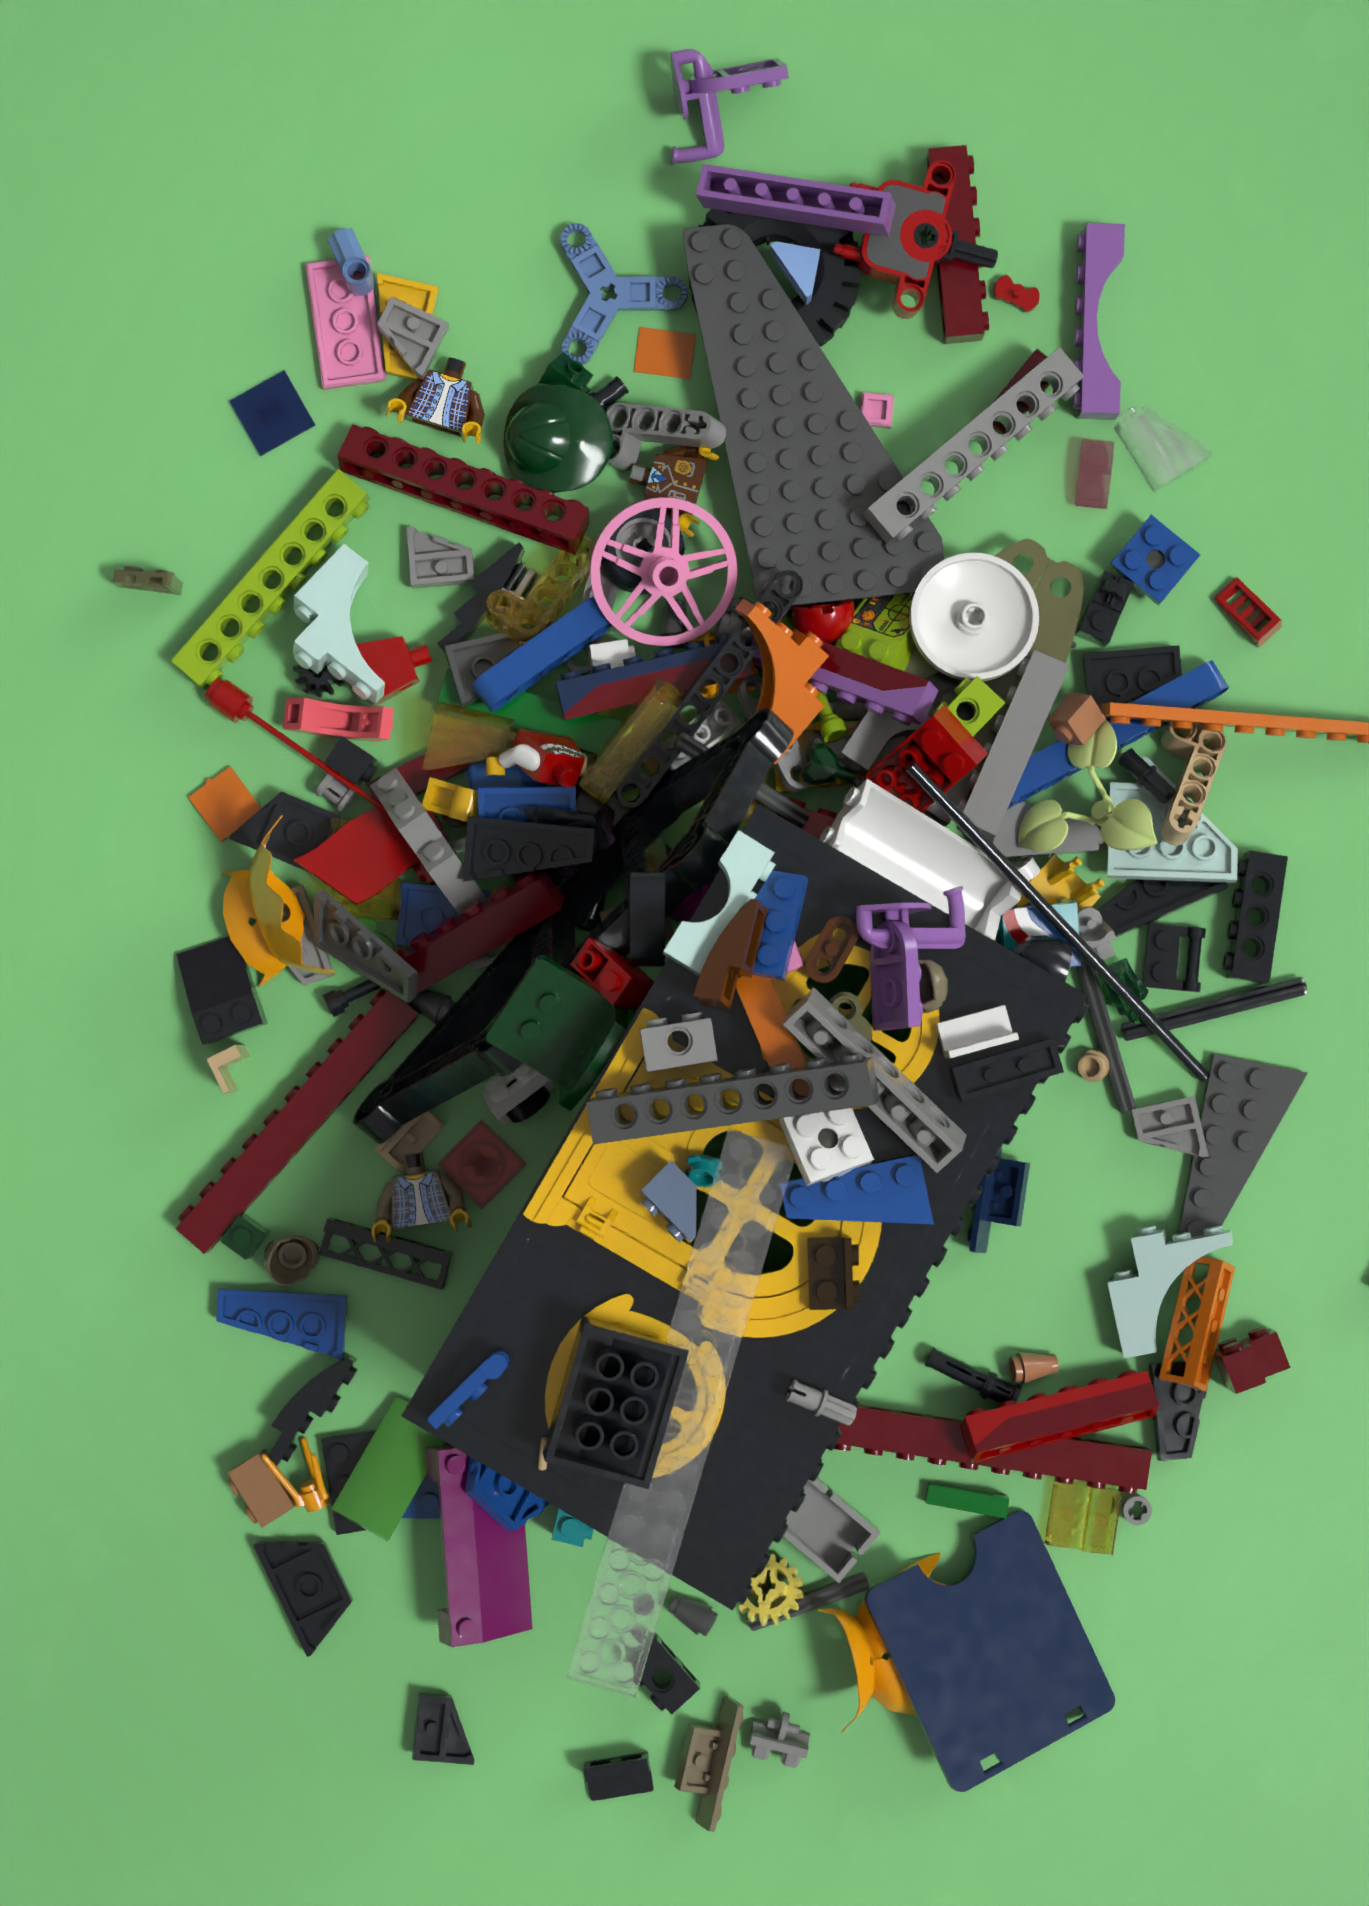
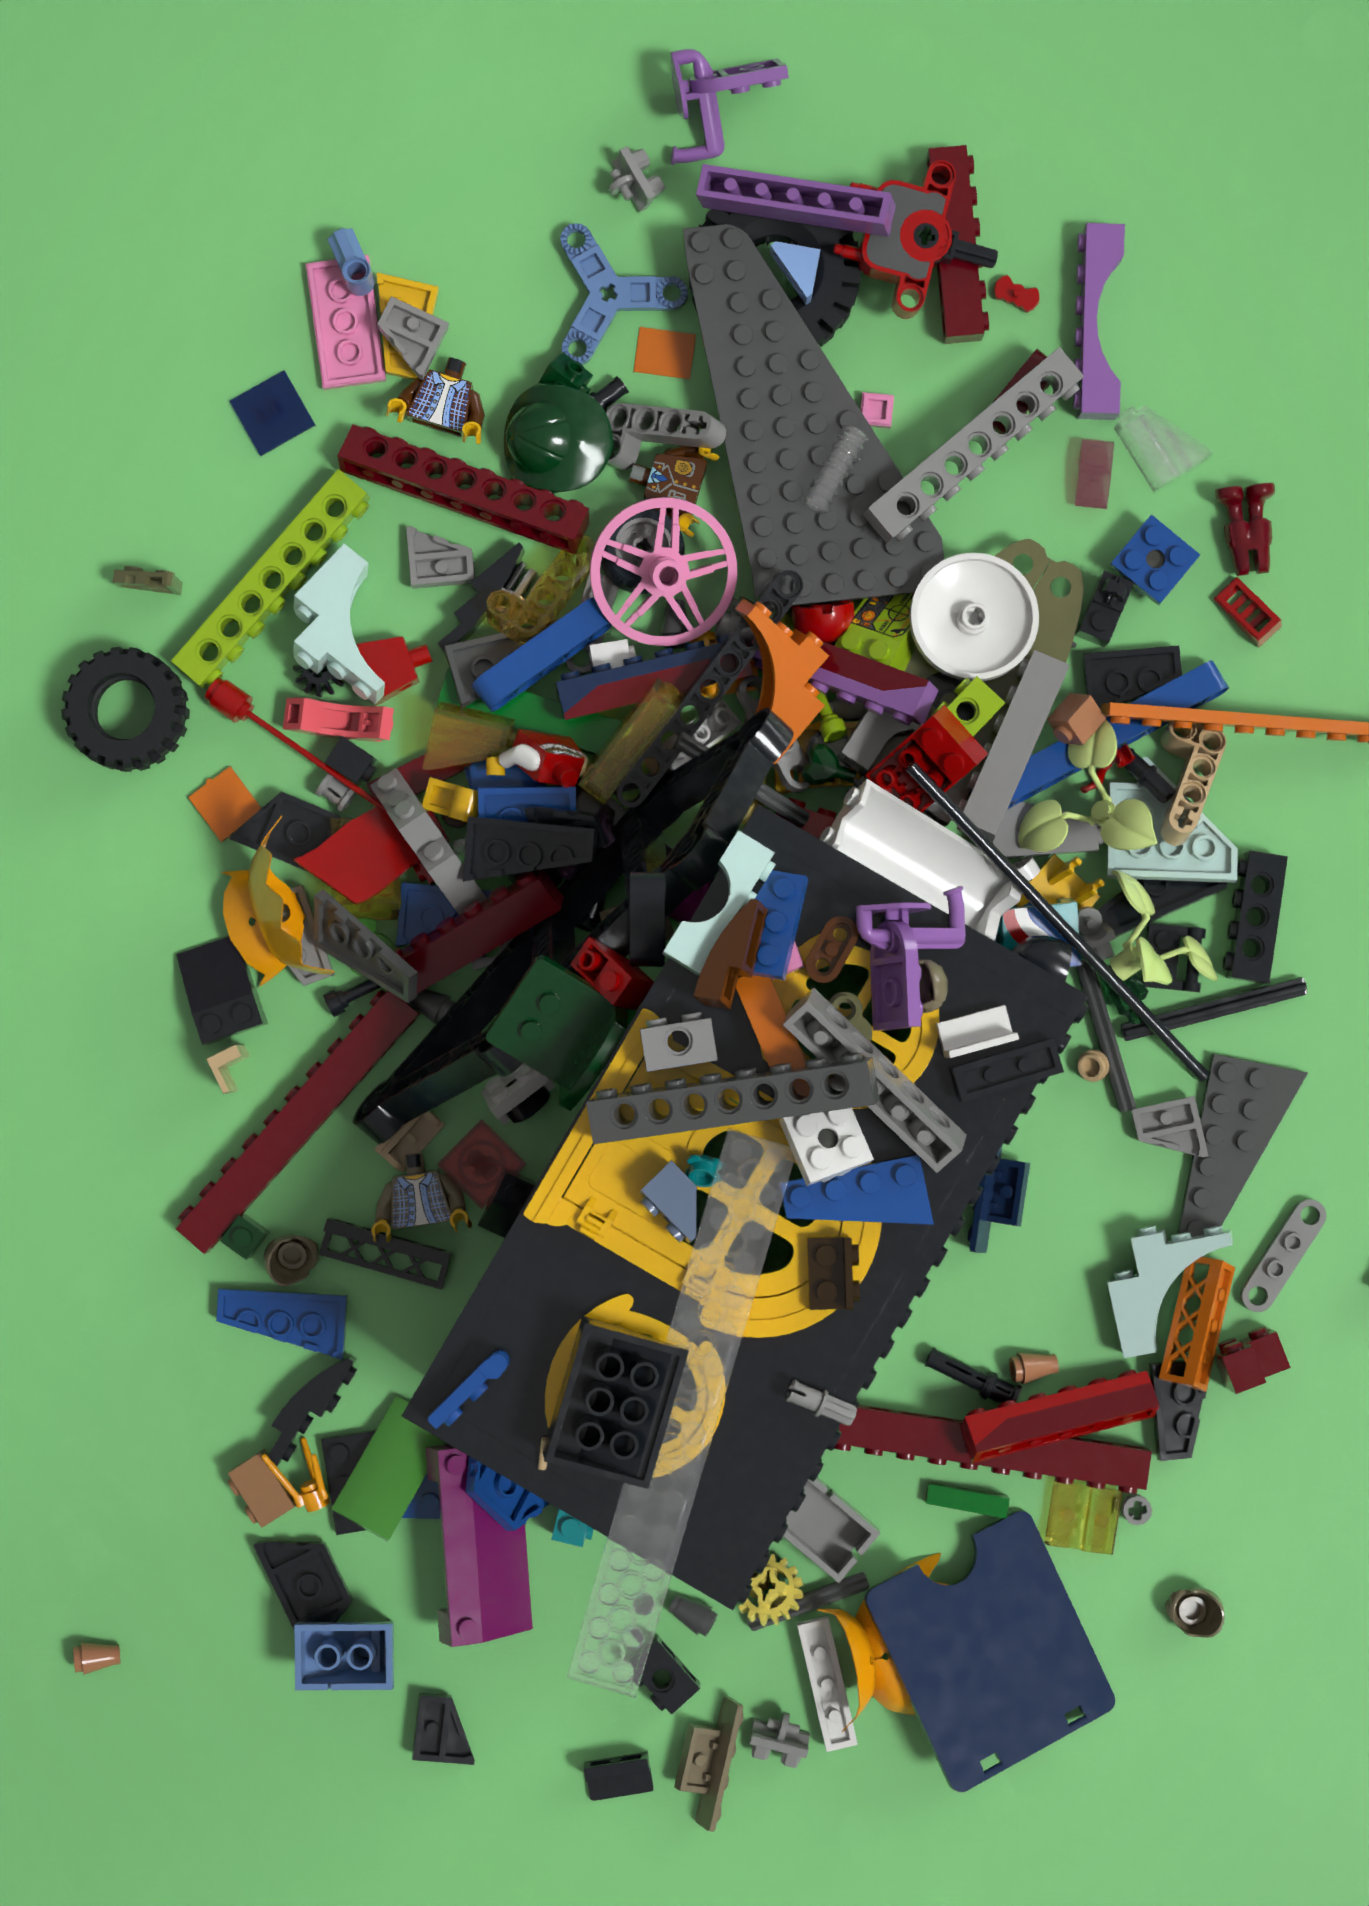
(90, 685): none -> black tyre
(93, 1657): none -> nougat cone
(344, 1655): none -> medium blue piece
(506, 1202): none -> black slope
(631, 181): none -> light grey hips
(827, 1683): none -> white gear
(835, 469): none -> clear piece
(1122, 758): none -> red piece
(1143, 955): none -> yellowish green plant
(1196, 1612): none -> dark tan hair
(1250, 535): none -> dark red piece
(1283, 1255): none -> light grey plate

